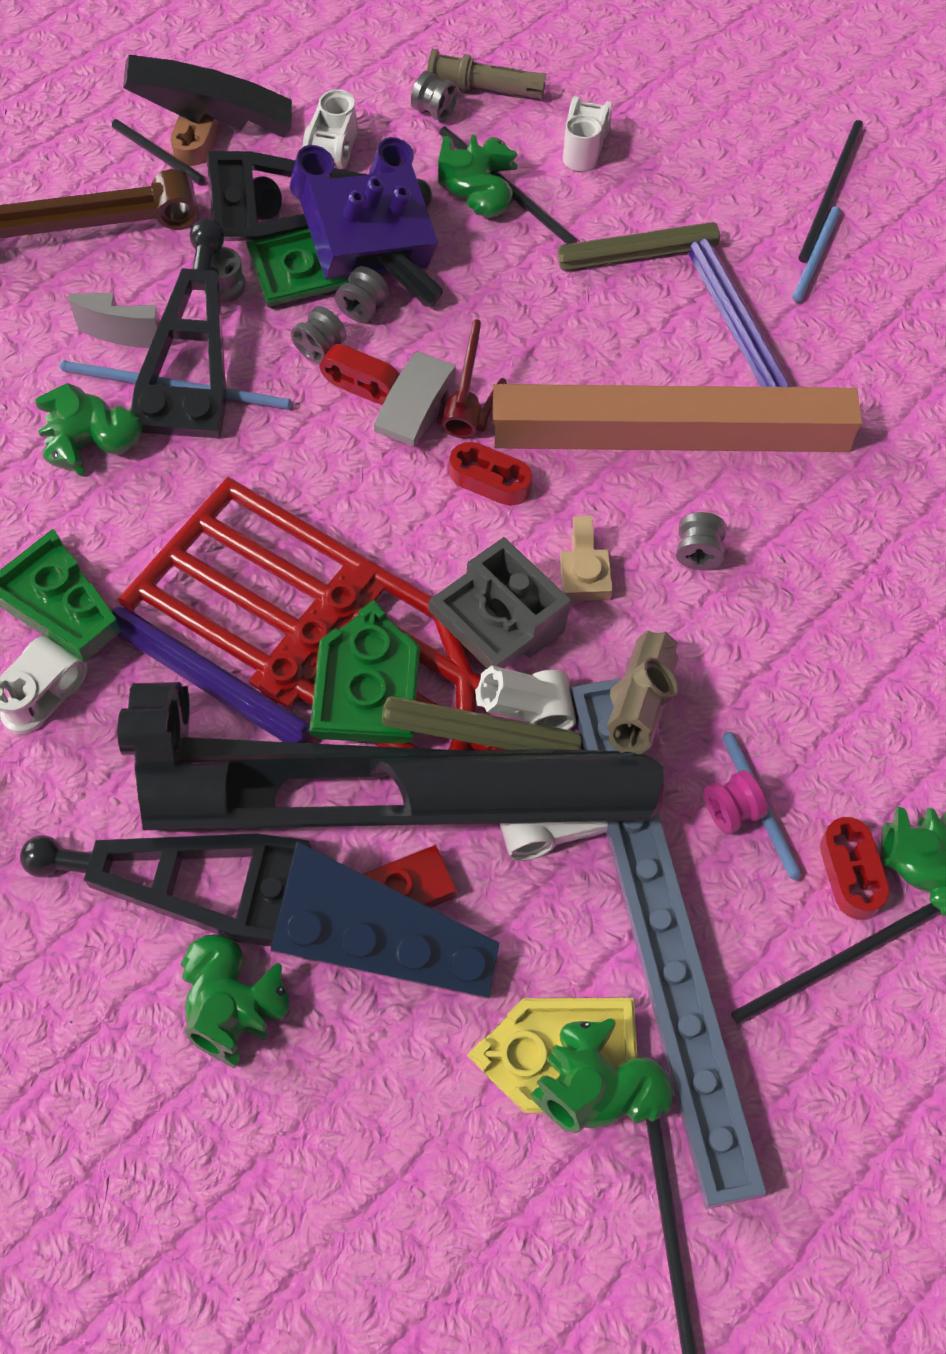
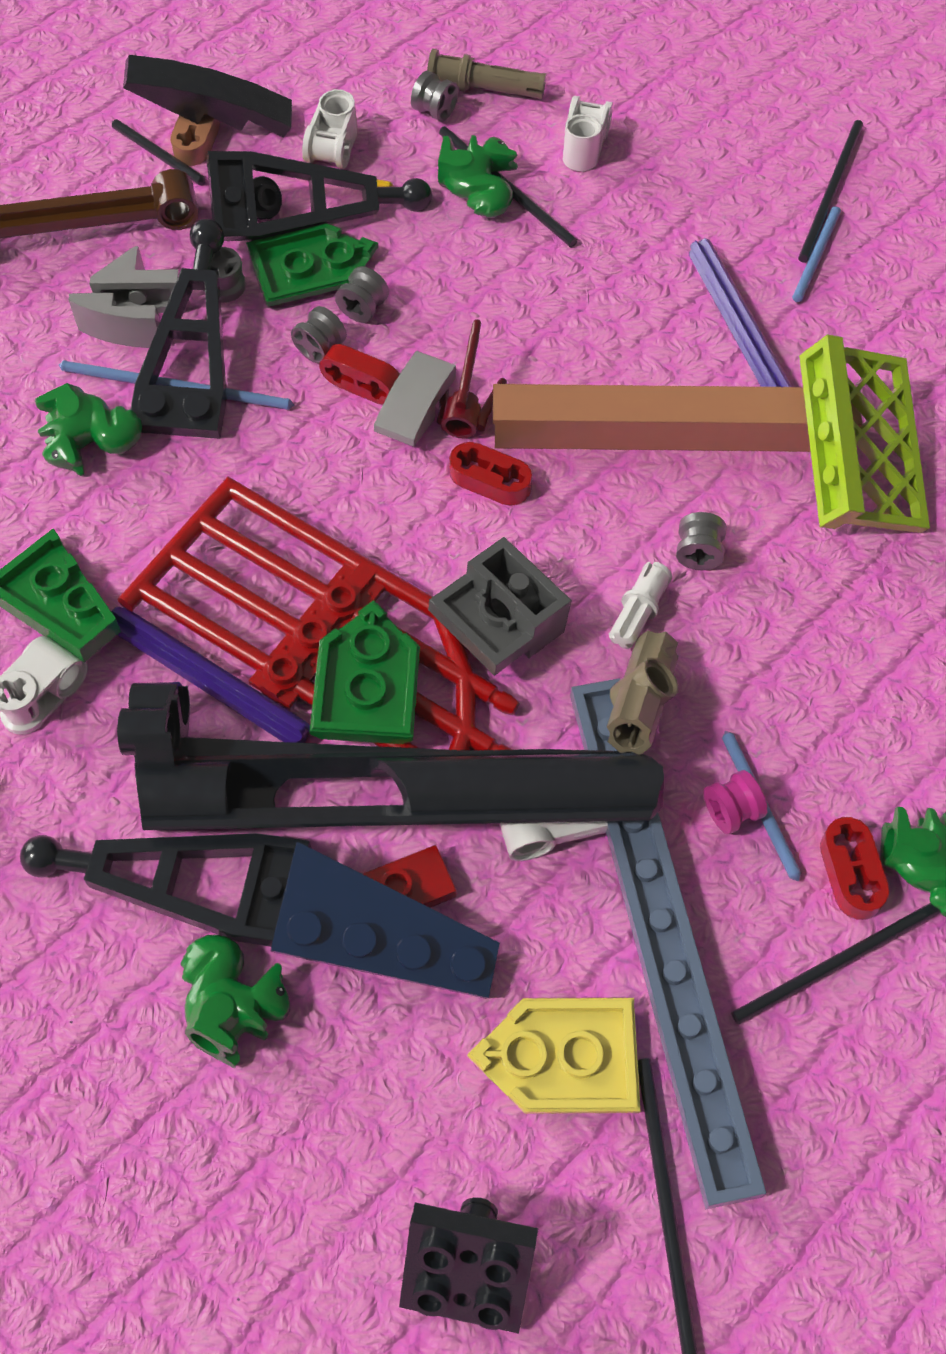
(134, 284): none -> light grey slope
(369, 218): dark purple piece -> none
(468, 1265): none -> black plate
(474, 726): olive axle -> none
(537, 698): white piece -> none
(585, 570): tan plate -> none
(592, 1090): green animal -> none
(635, 246): olive axle -> none
(640, 604): none -> white axle
(836, 438): none -> lime fence

